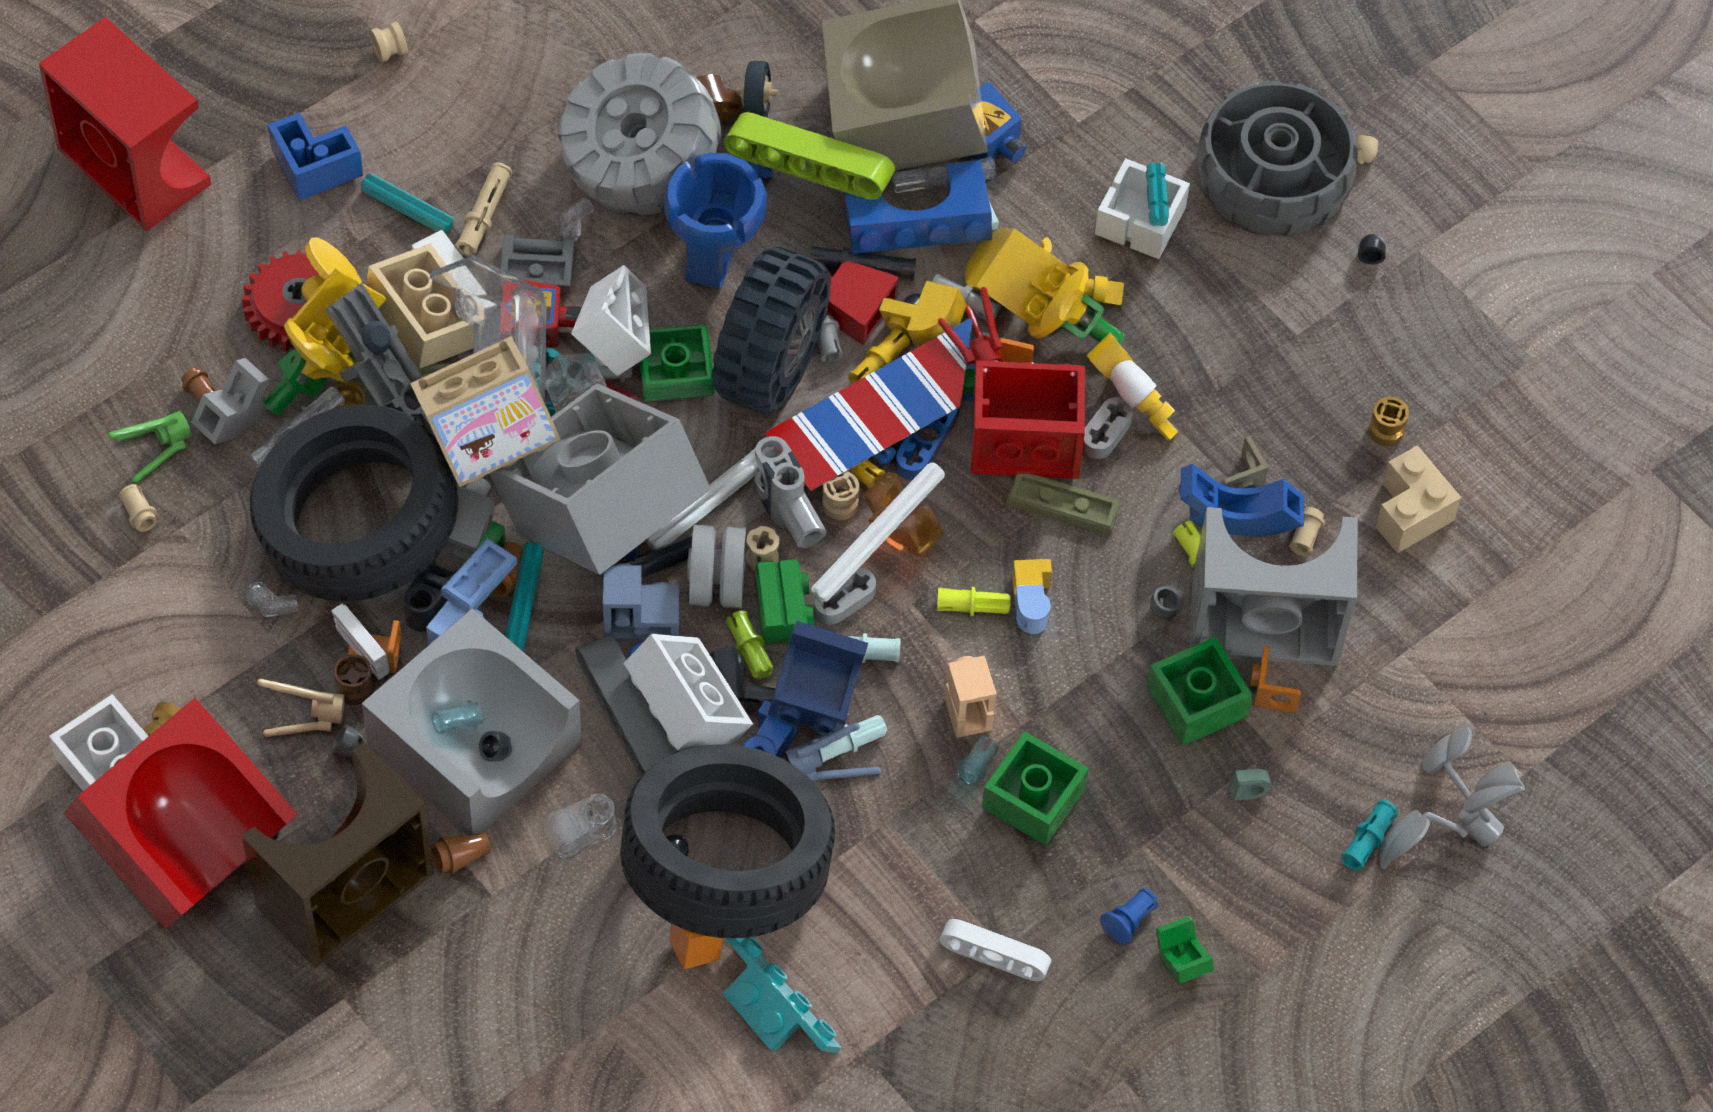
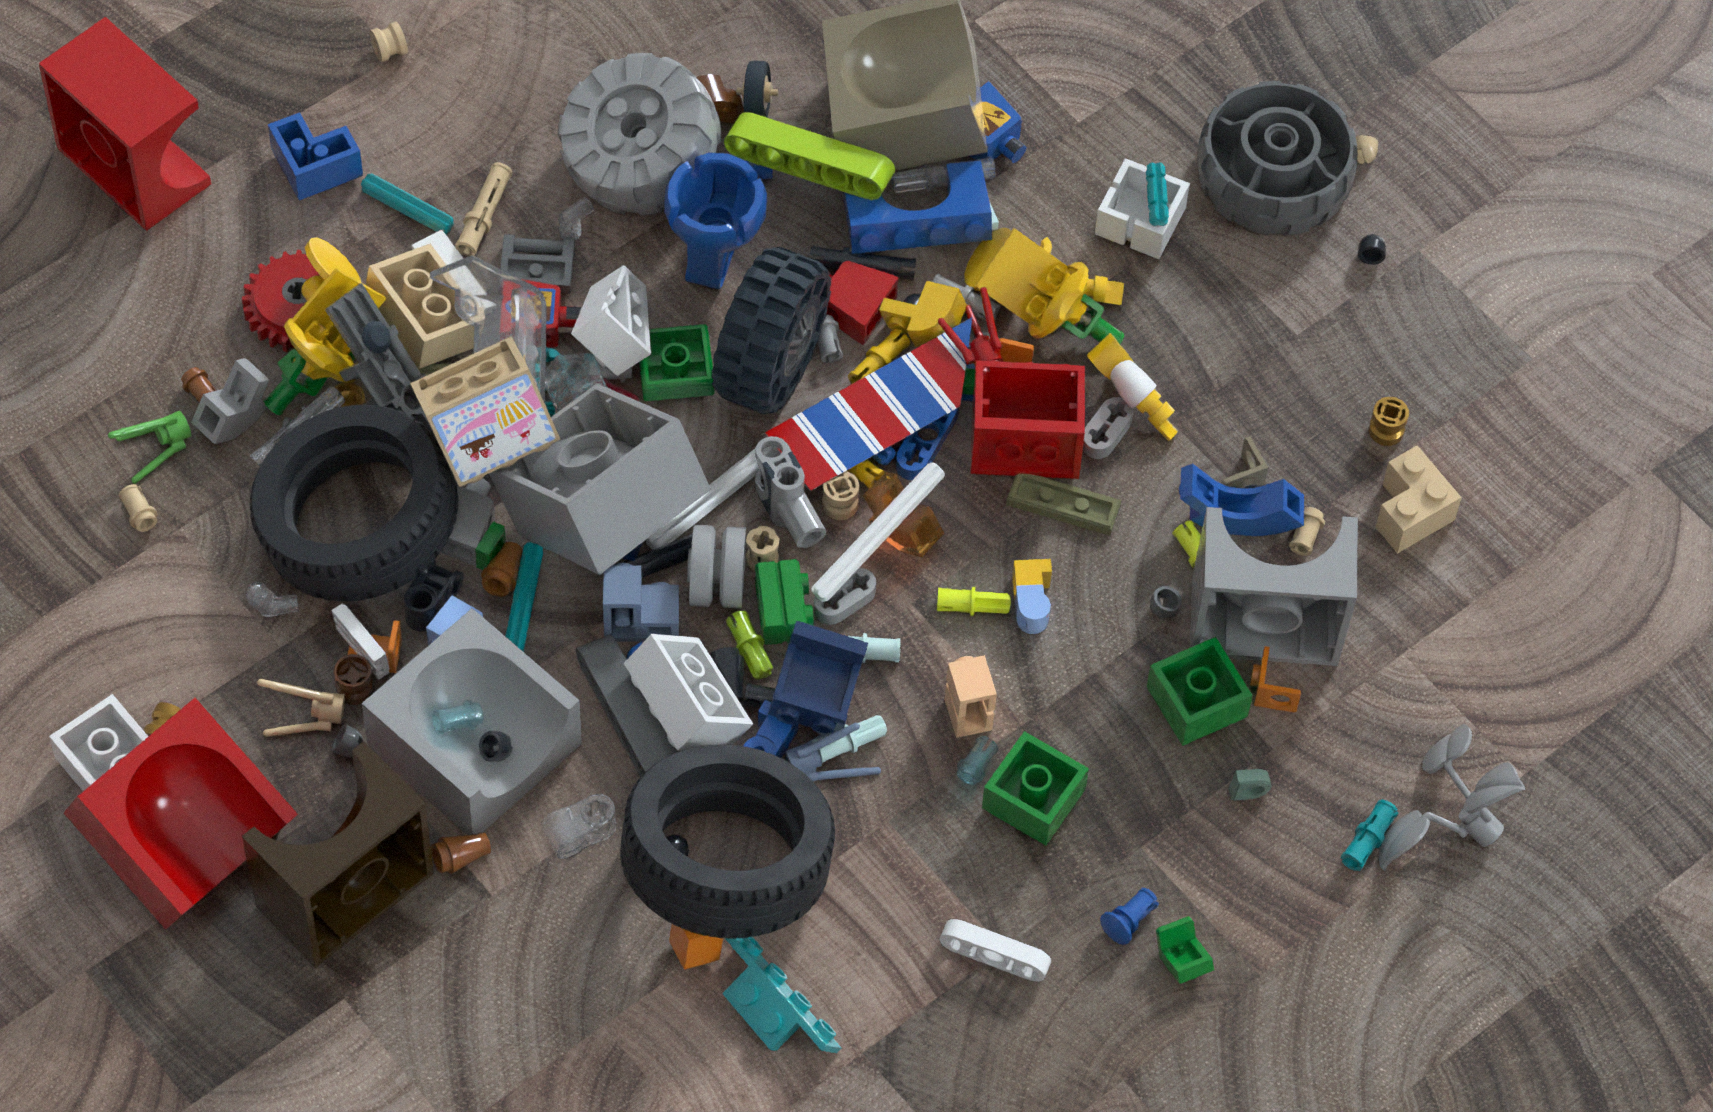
(479, 576): medium blue plate -> none

